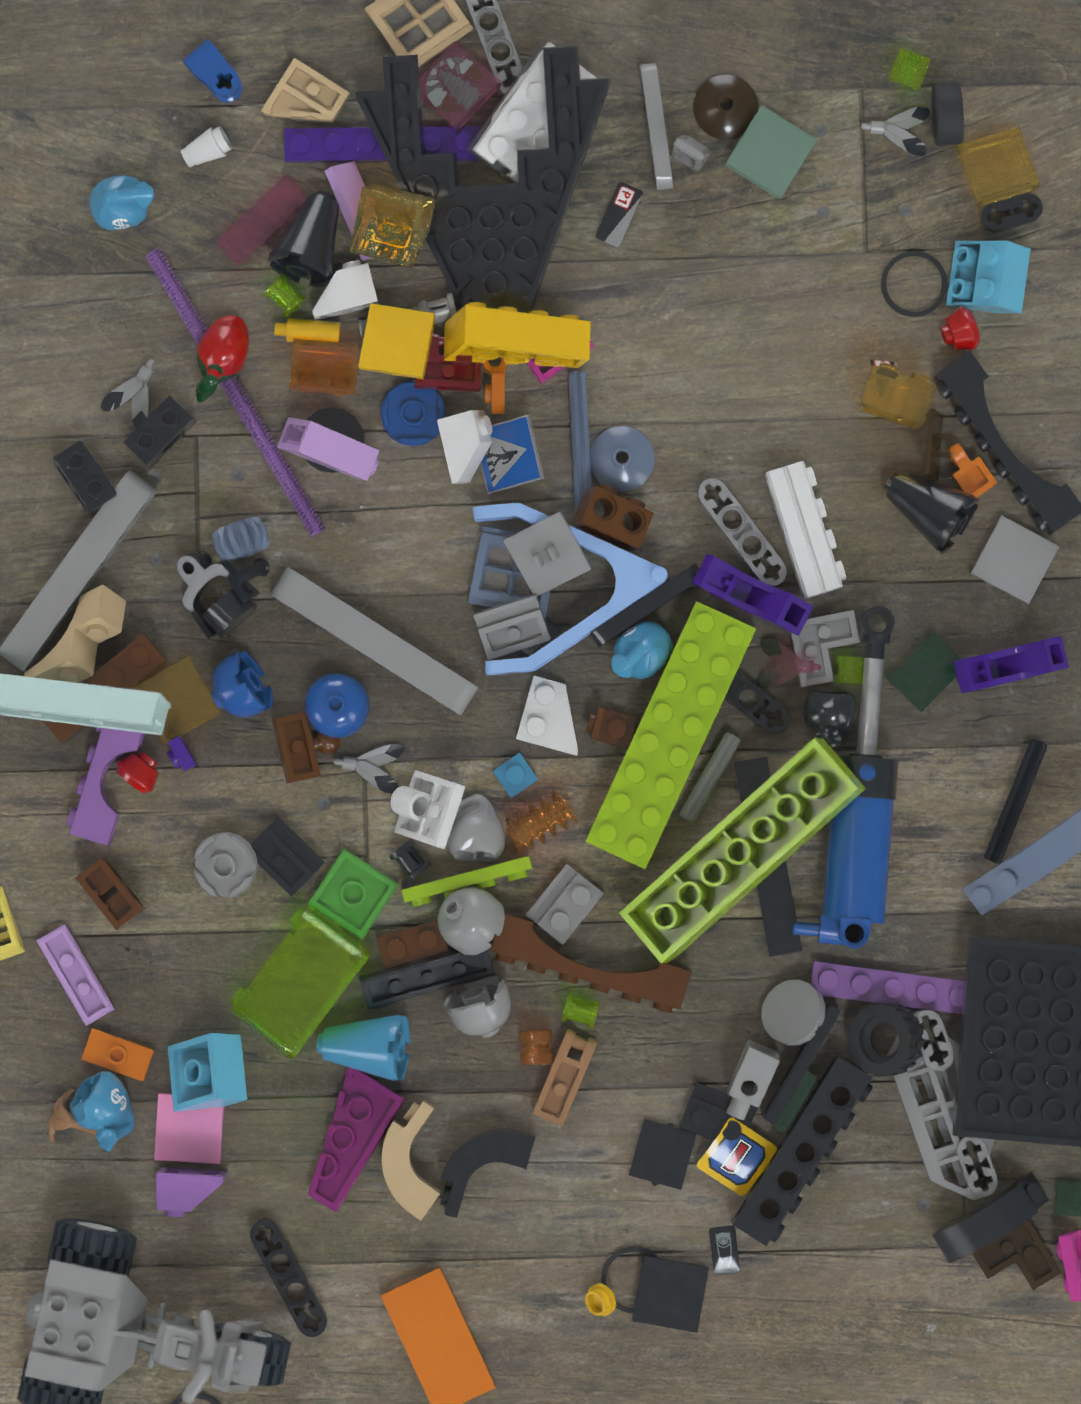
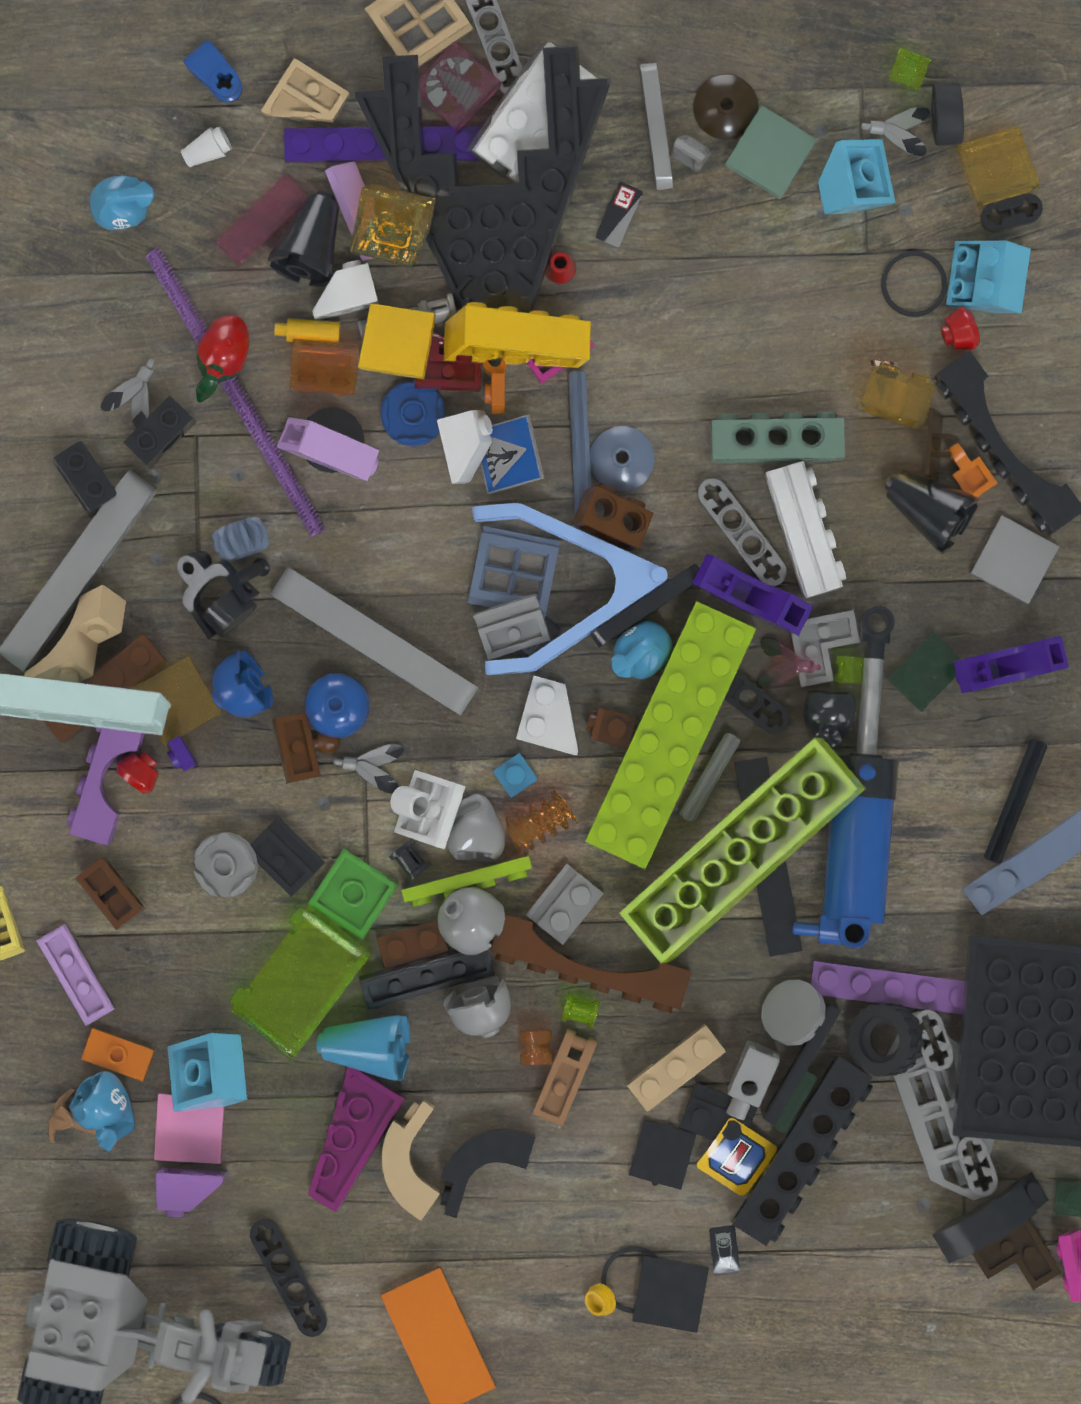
(285, 296): clear neon green bush -> none
(547, 554): light grey piece -> none
(563, 275): none -> red cone
(676, 1067): none -> tan arch
(826, 426): none -> sand green brick
(856, 177): none -> medium azure slope

